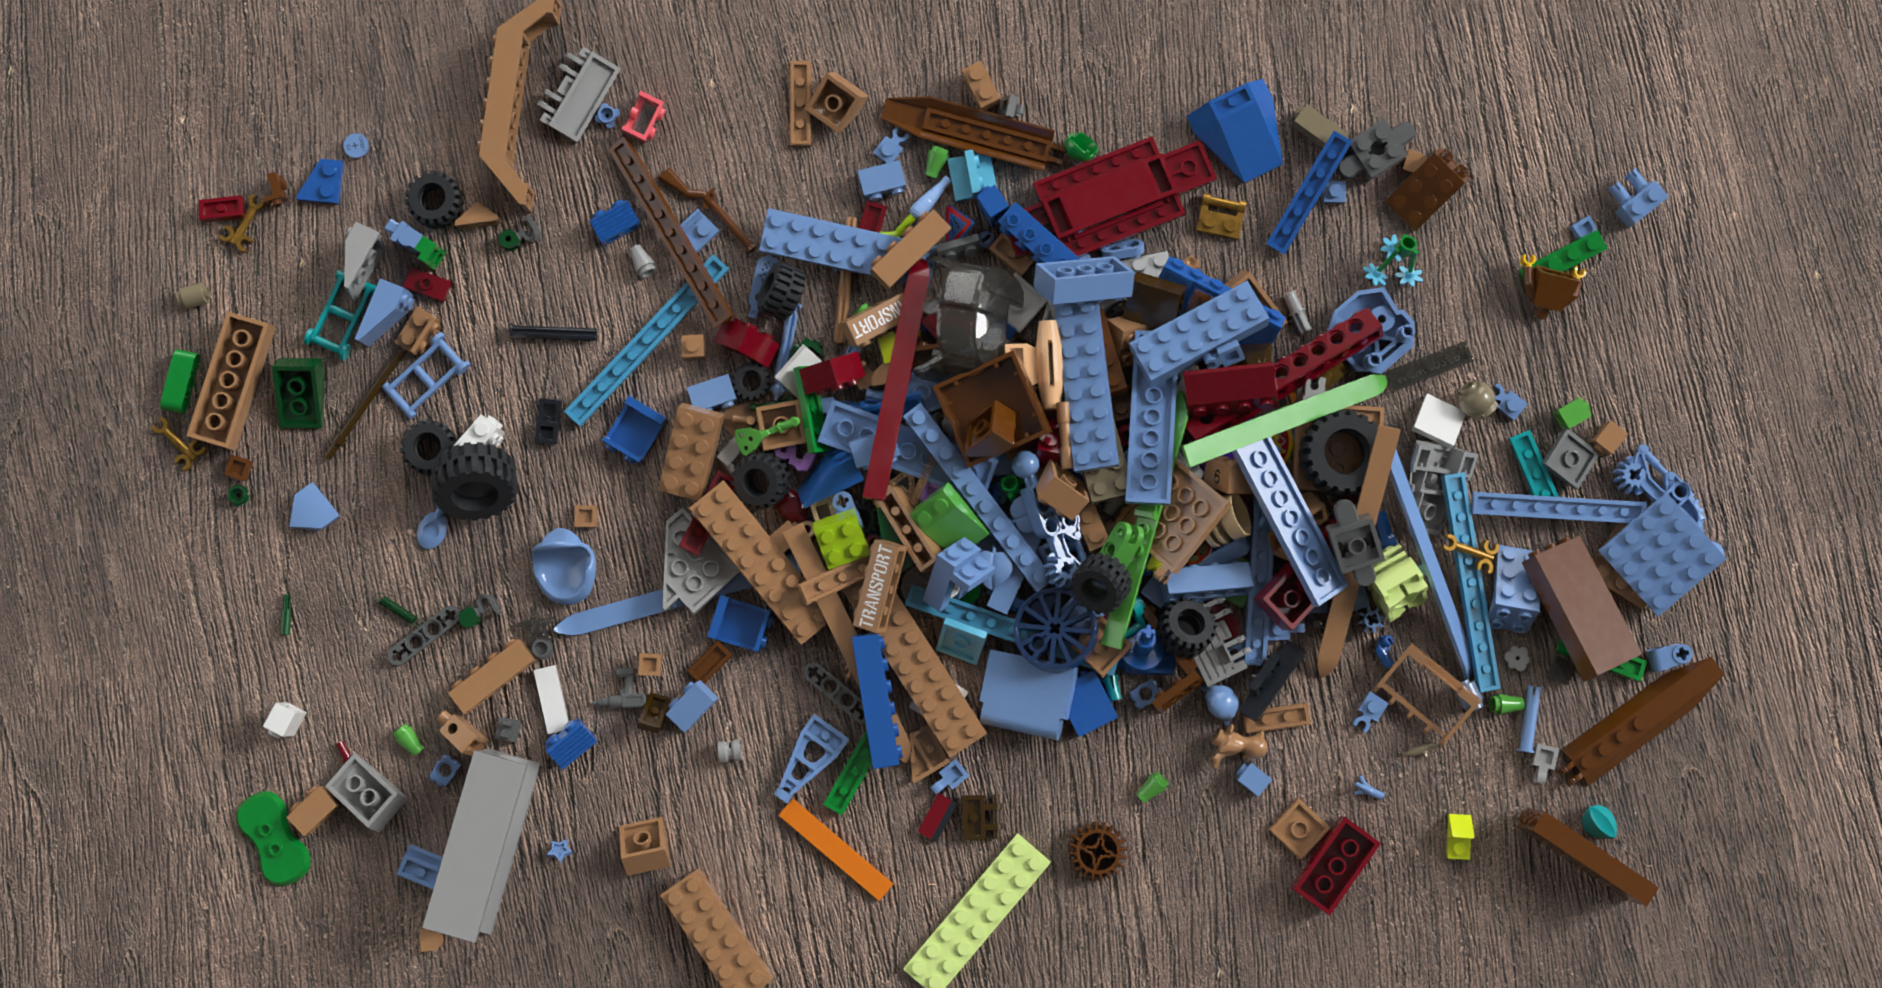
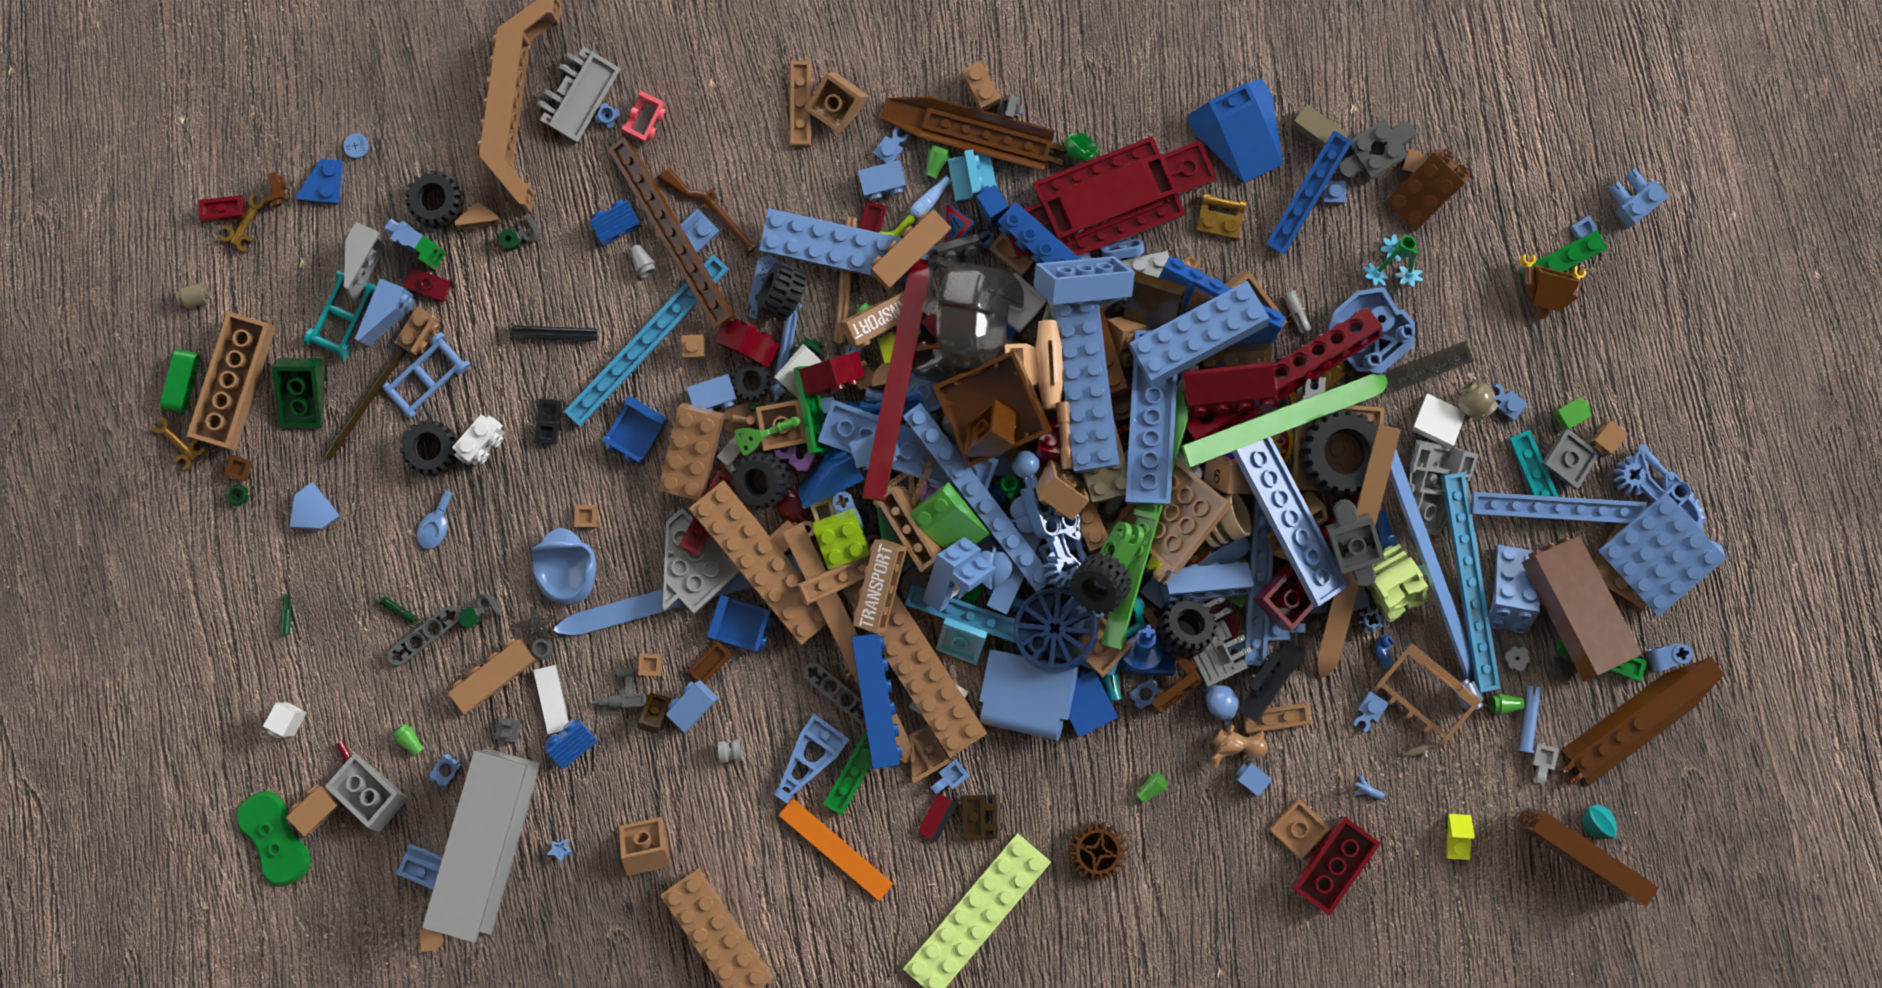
(461, 733): medium nougat torso -> none
(474, 481): black tyre -> none
(1226, 355): medium blue plate -> none
(1484, 555): pearl gold bar -> none

